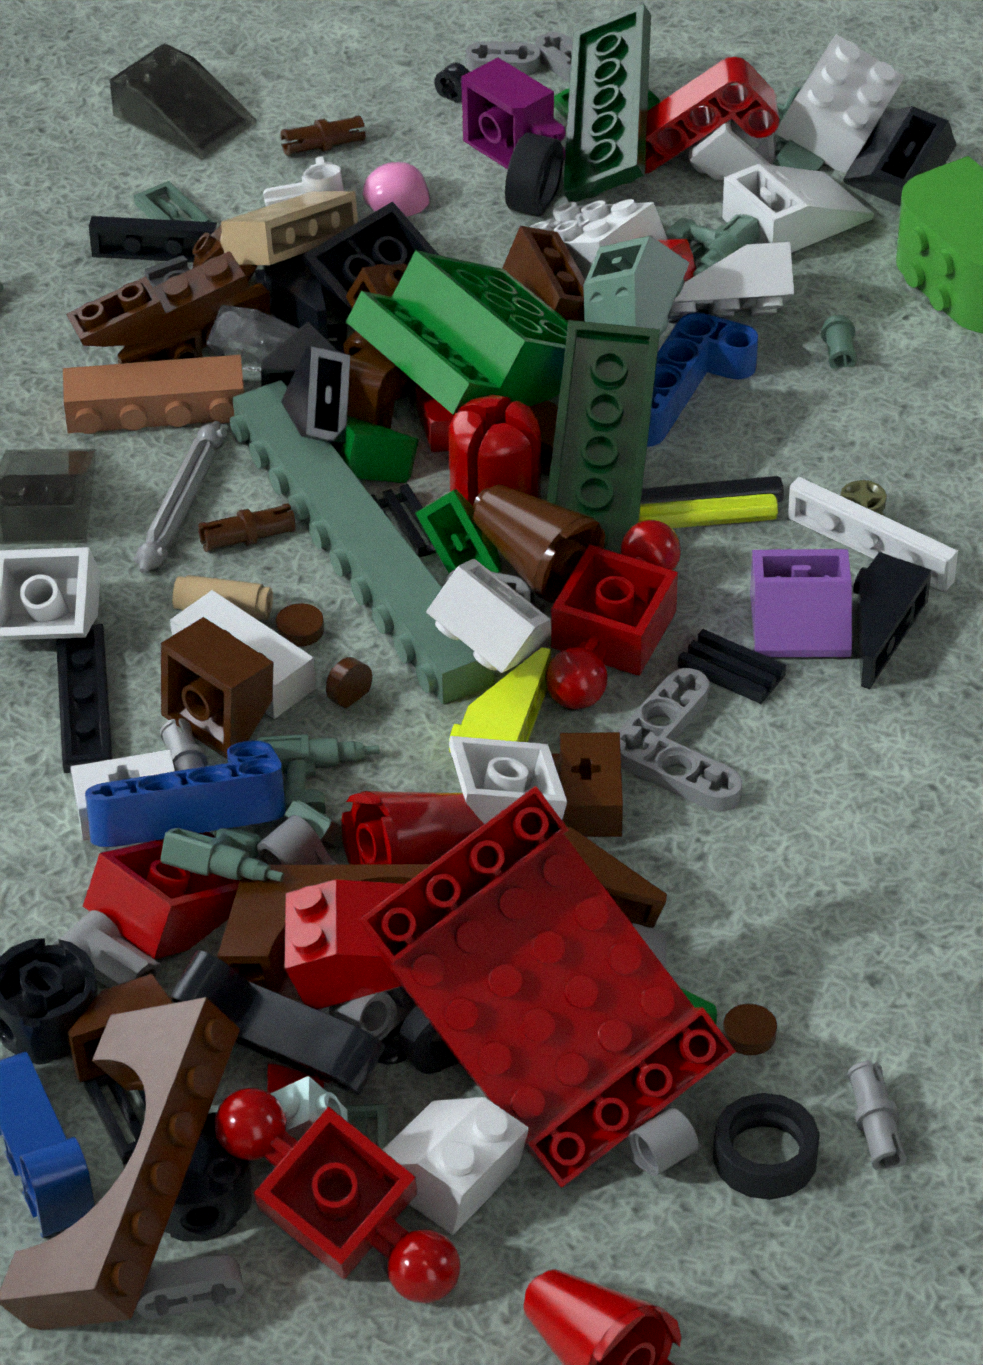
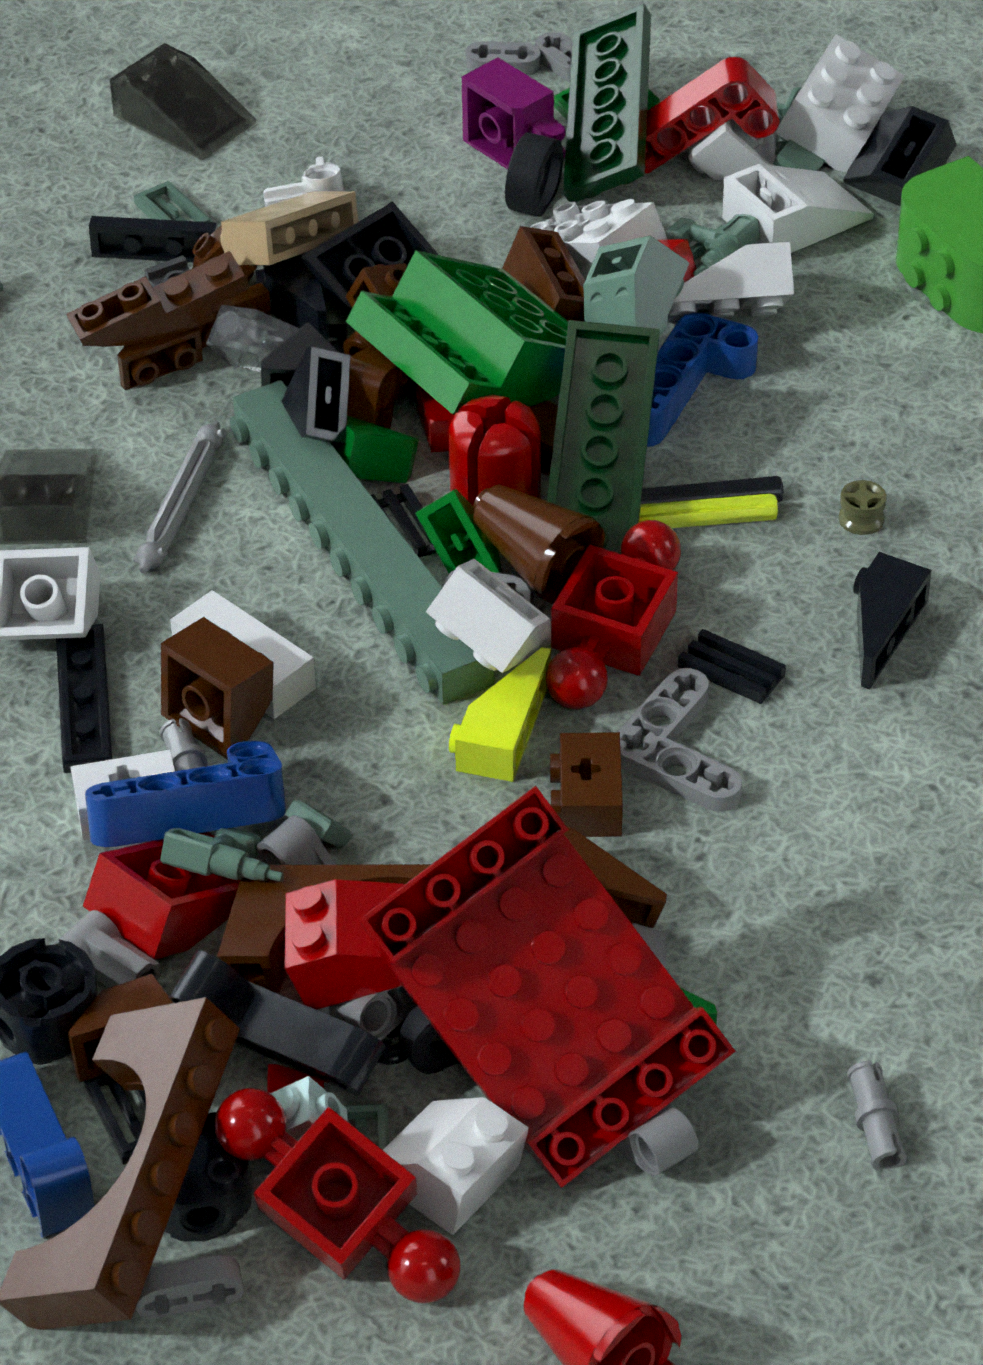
(151, 393): nougat brick -> none
(246, 527): reddish brown pin -> none
(248, 596): tan piece -> none
(300, 624): reddish brown tile -> none
(303, 755): sand green piece -> none
(322, 135): reddish brown pin -> none
(348, 681): reddish brown tile -> none
(397, 183): bright pink hair -> none
(405, 826): red cone -> none
(445, 81): black bush -> none
(502, 771): white slope -> none
(750, 1029): reddish brown tile -> none
(758, 1179): black tyre -> none
(801, 602): medium lavender slope -> none
(839, 335): sand green pin -> none
(869, 531): white tile -> none

